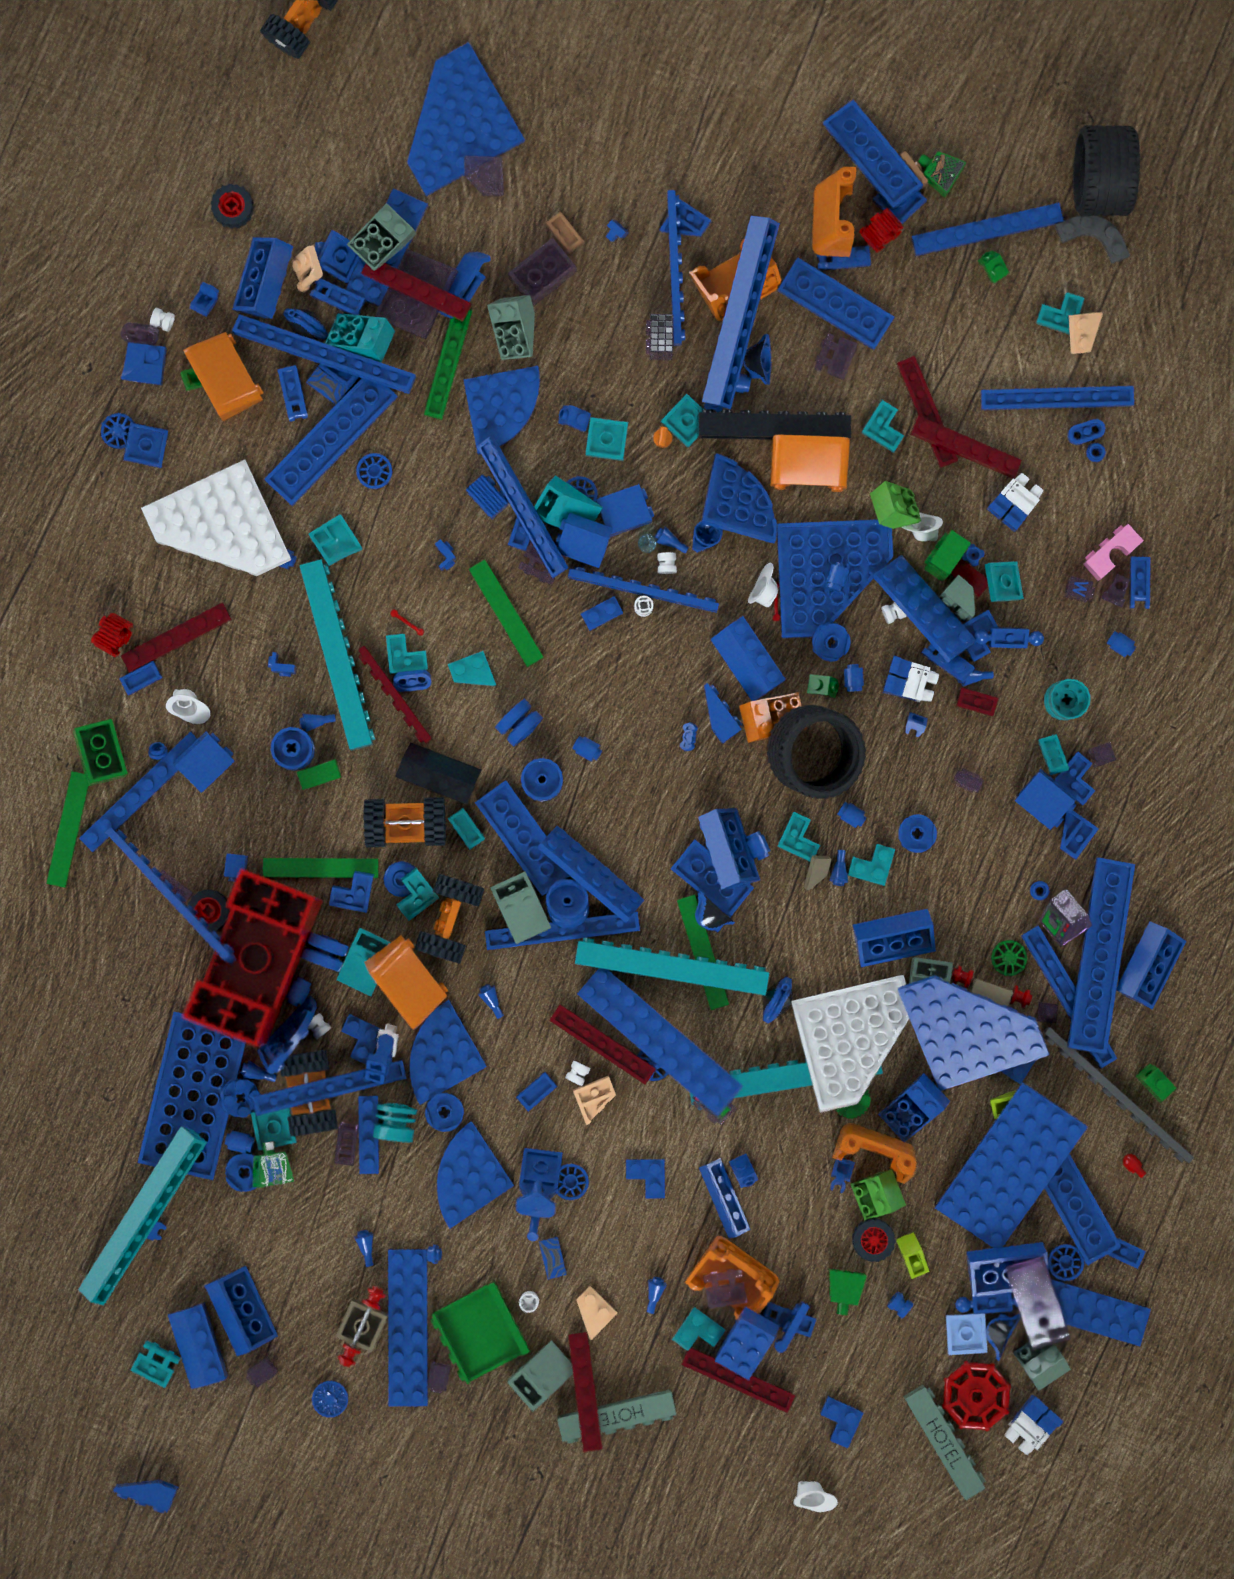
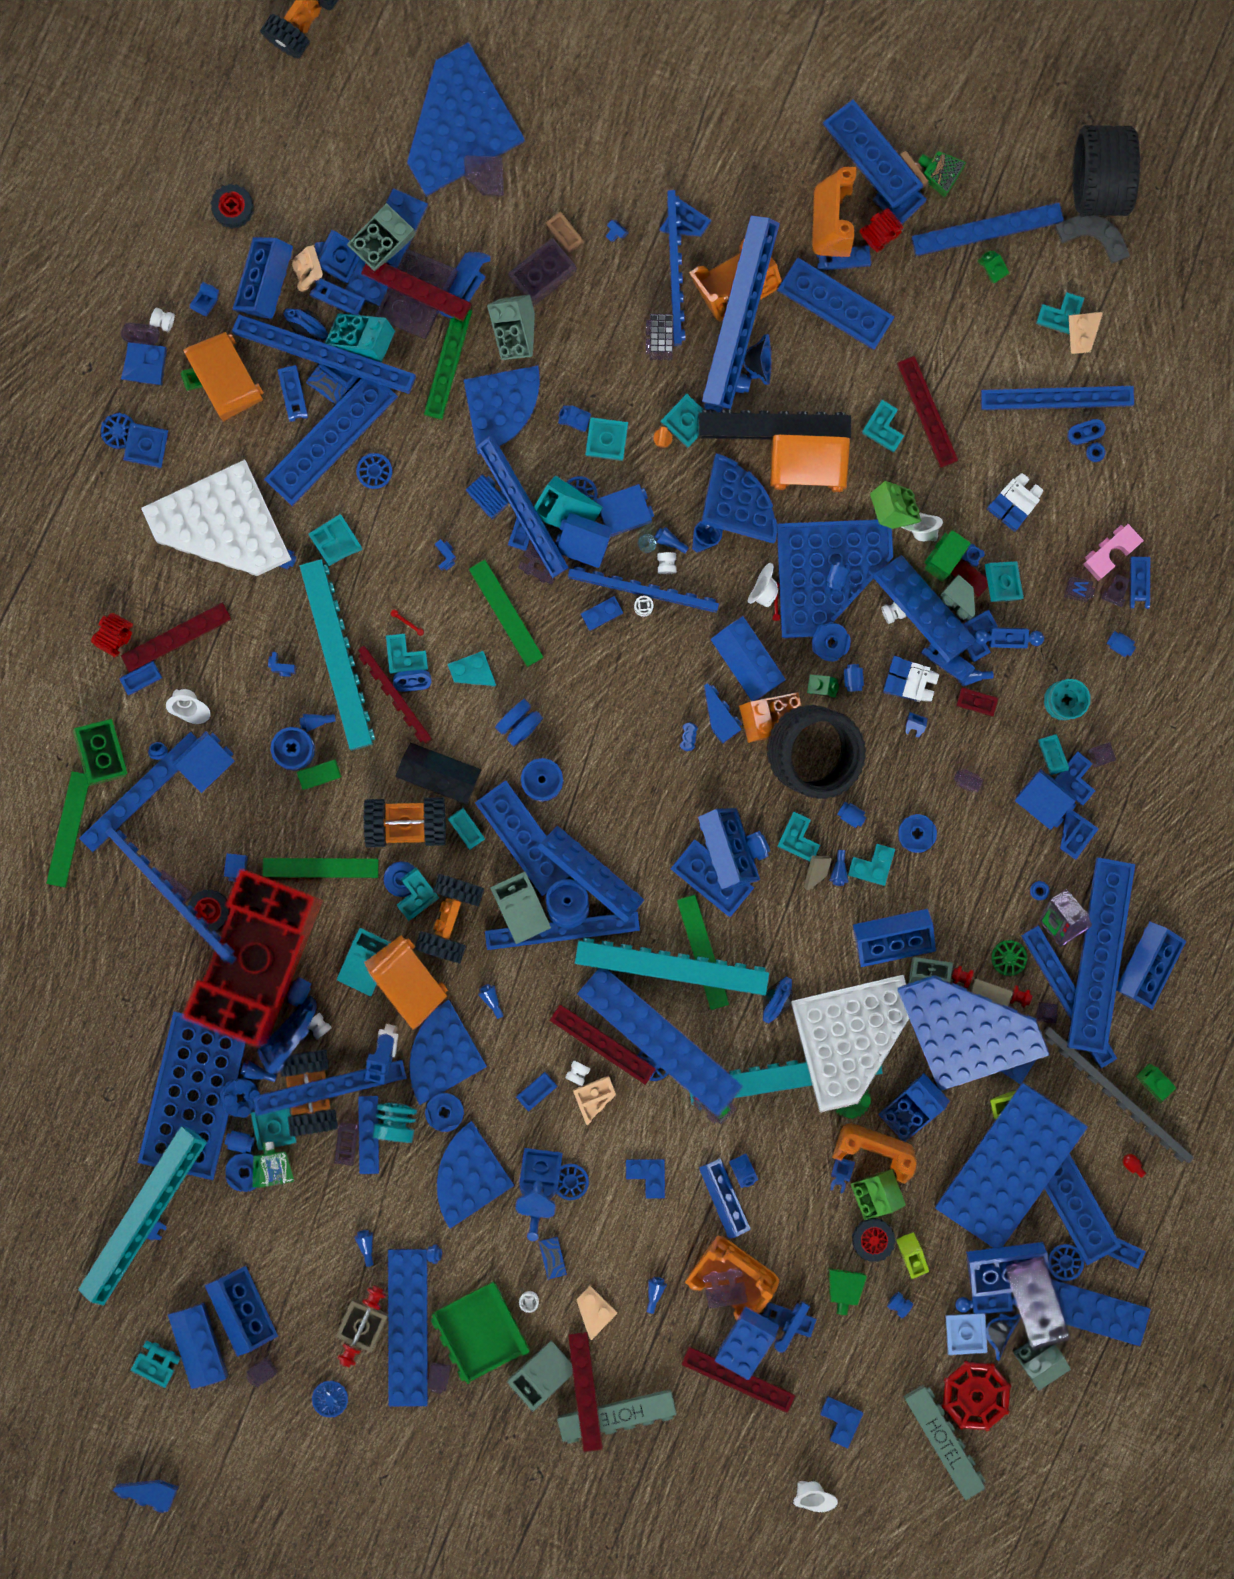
(324, 952): blue wheel -> none
(355, 898): blue plate -> none
(365, 1033): blue plate -> none
(587, 748): blue brick -> none
(698, 1325): teal plate -> none
(709, 915): hat -> none
(841, 359): clear purple plate -> none
(965, 447): dark red plate -> none
(1033, 1423): hips -> none

